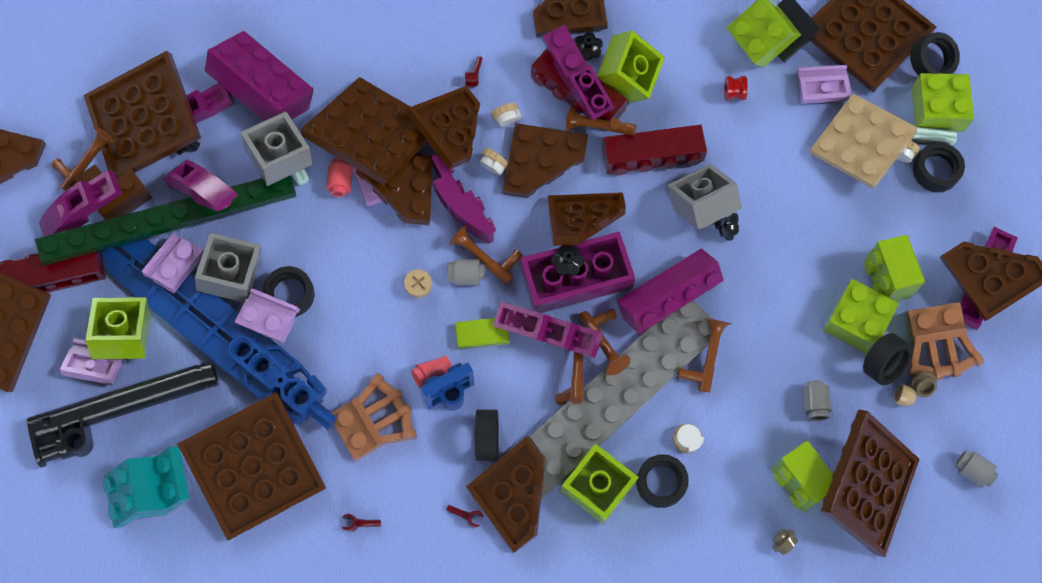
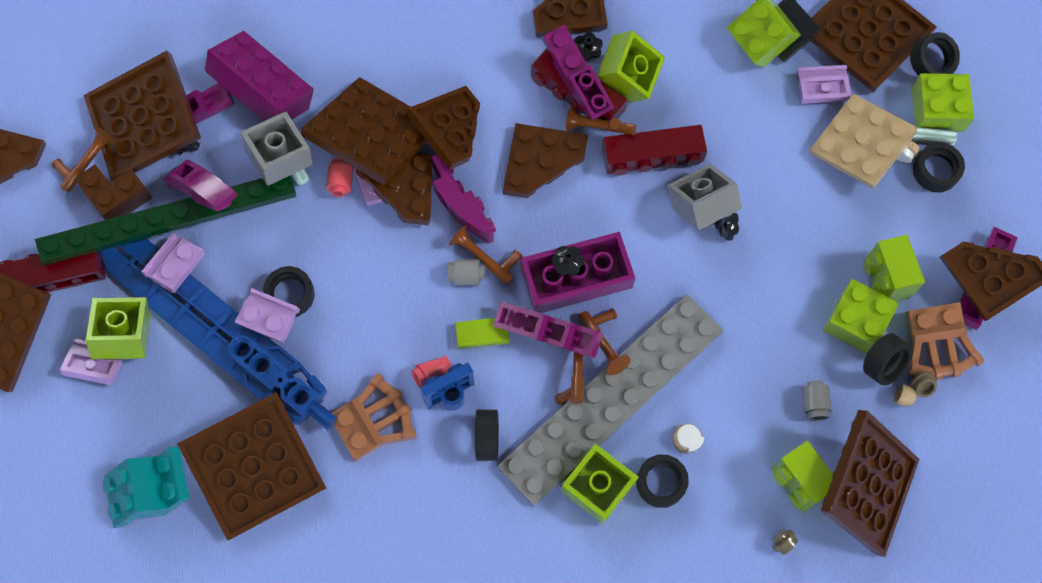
(57, 429): black piece -> none
(78, 202): magenta slope -> none
(228, 267): light grey brick -> none
(360, 523): dark red hand -> none
(418, 283): tan piece -> none
(465, 515): dark red hand -> none
(472, 78): dark red hand -> none
(493, 161): piece -> none
(506, 114): piece -> none
(513, 492): reddish brown plate -> none
(582, 215): reddish brown plate -> none
(670, 290): magenta brick -> none
(706, 377): dark orange piece -> none
(735, 88): red wheel -> none
(976, 468): light grey brick -> none

